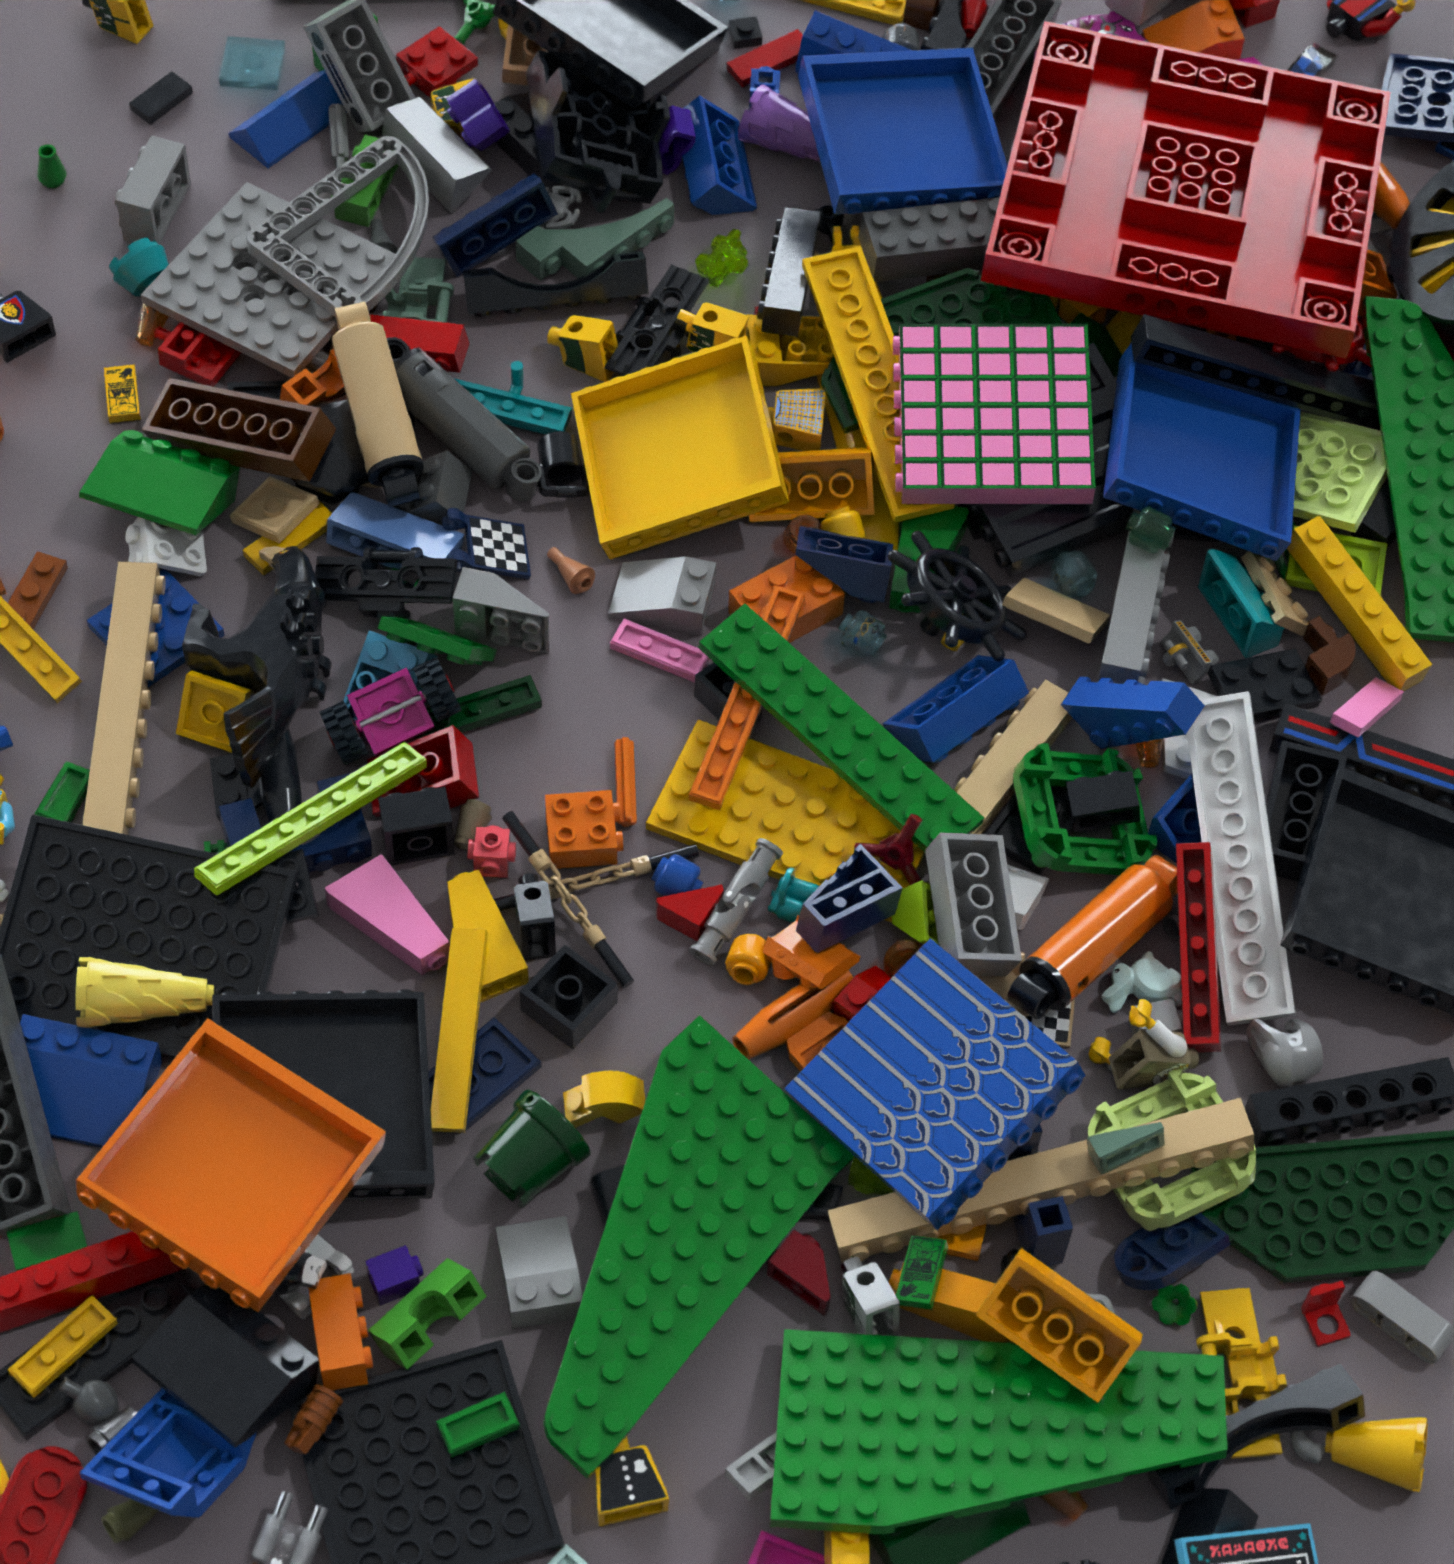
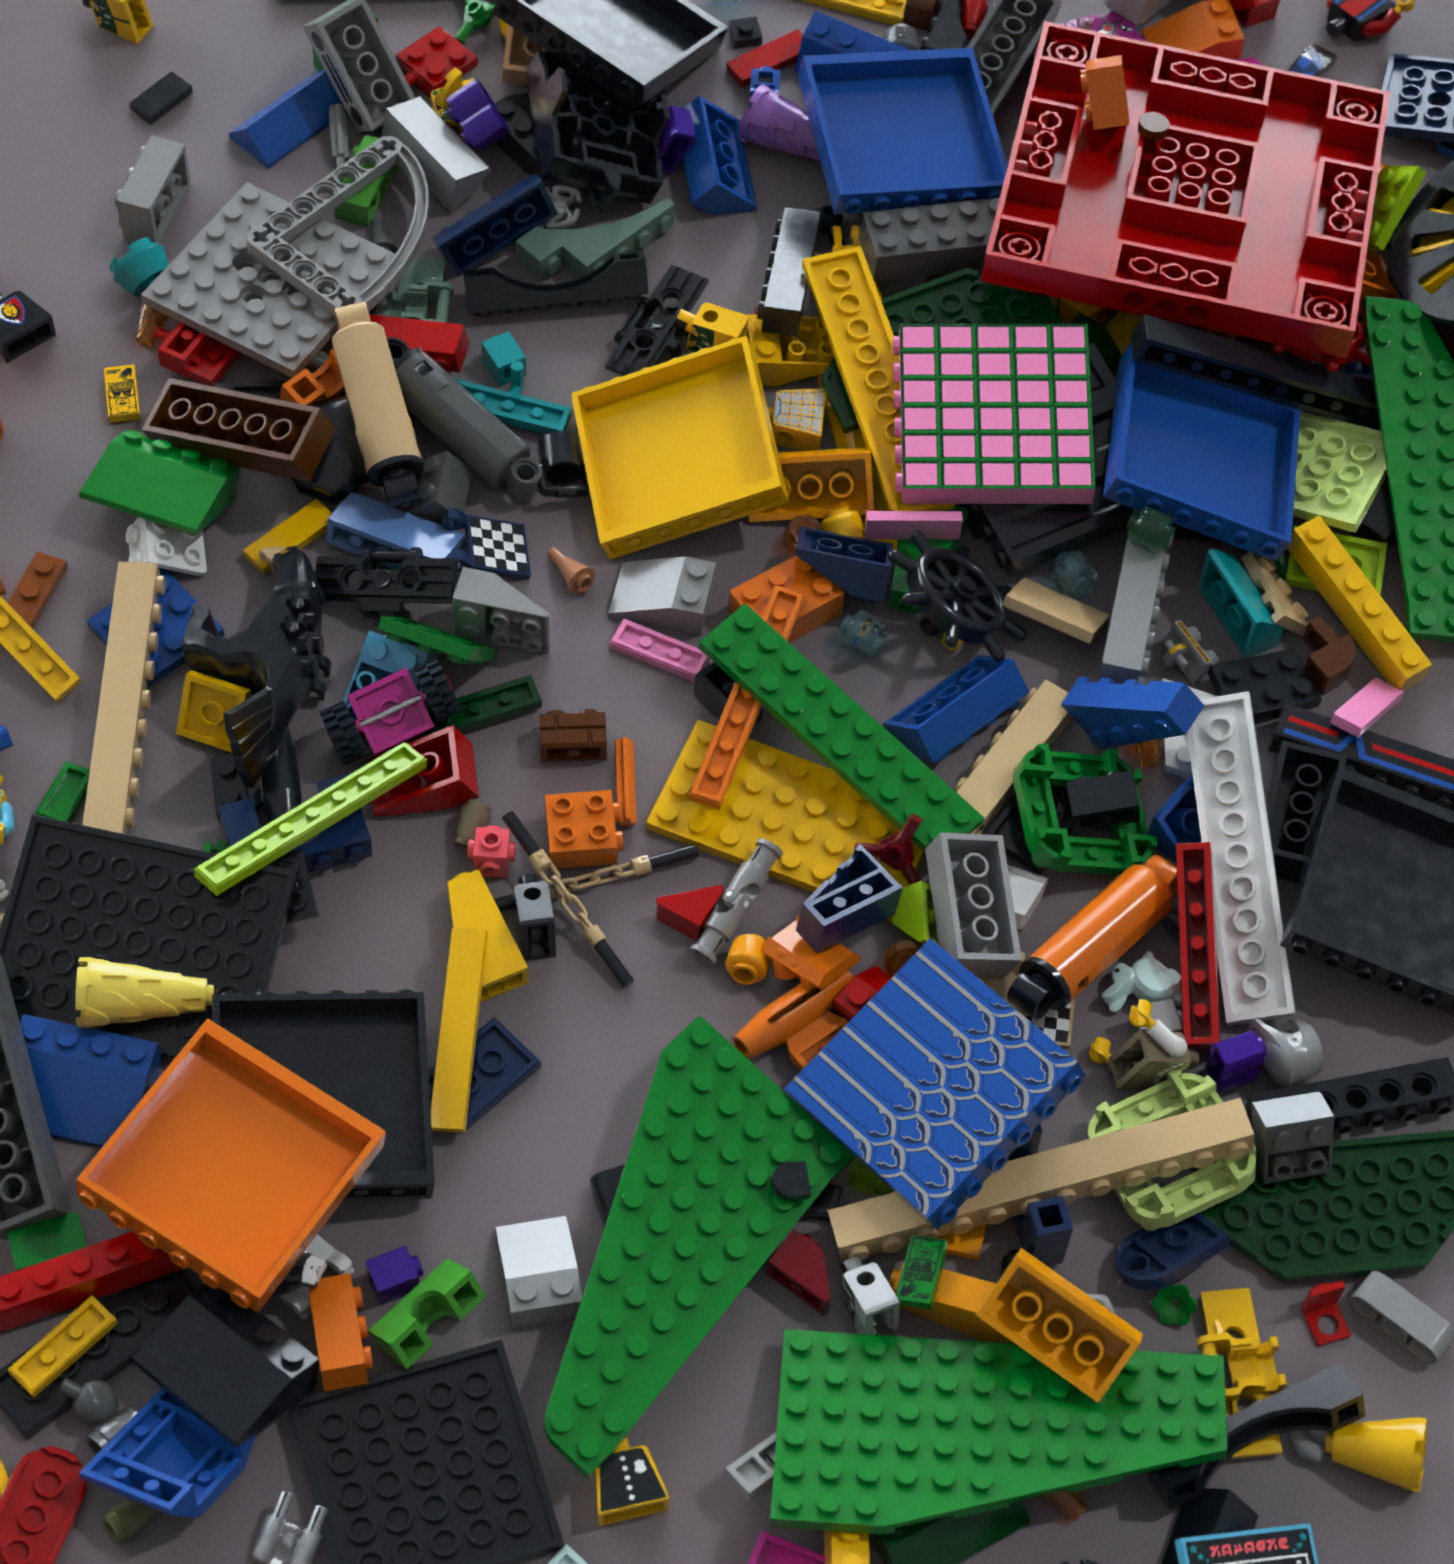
(50, 168): green cone -> none
(252, 63): clear light blue tile -> none
(274, 509): tan tile -> none
(313, 1419): dark orange hinge -> none
(388, 912): bright pink slope -> none
(416, 825): black brick -> none
(454, 83): none -> yellow tile
(478, 1424): green tile -> none
(498, 354): none -> teal brick
(531, 1148): dark green piece -> none
(568, 996): black brick -> none
(573, 735): none -> reddish brown brick
(585, 345): yellow torso -> none
(605, 1094): yellow brick -> none
(676, 876): blue head -> none
(729, 247): clear neon green hips -> none
(790, 896): teal piece -> none
(791, 1181): none -> black tile
(903, 523): none -> bright pink tile
(1107, 93): none -> orange brick
(1121, 1146): sand green slope -> none
(1153, 126): none -> tile
(1235, 1061): none -> dark purple brick
(1293, 1136): none -> dark grey slope
(1393, 194): none -> lime plate

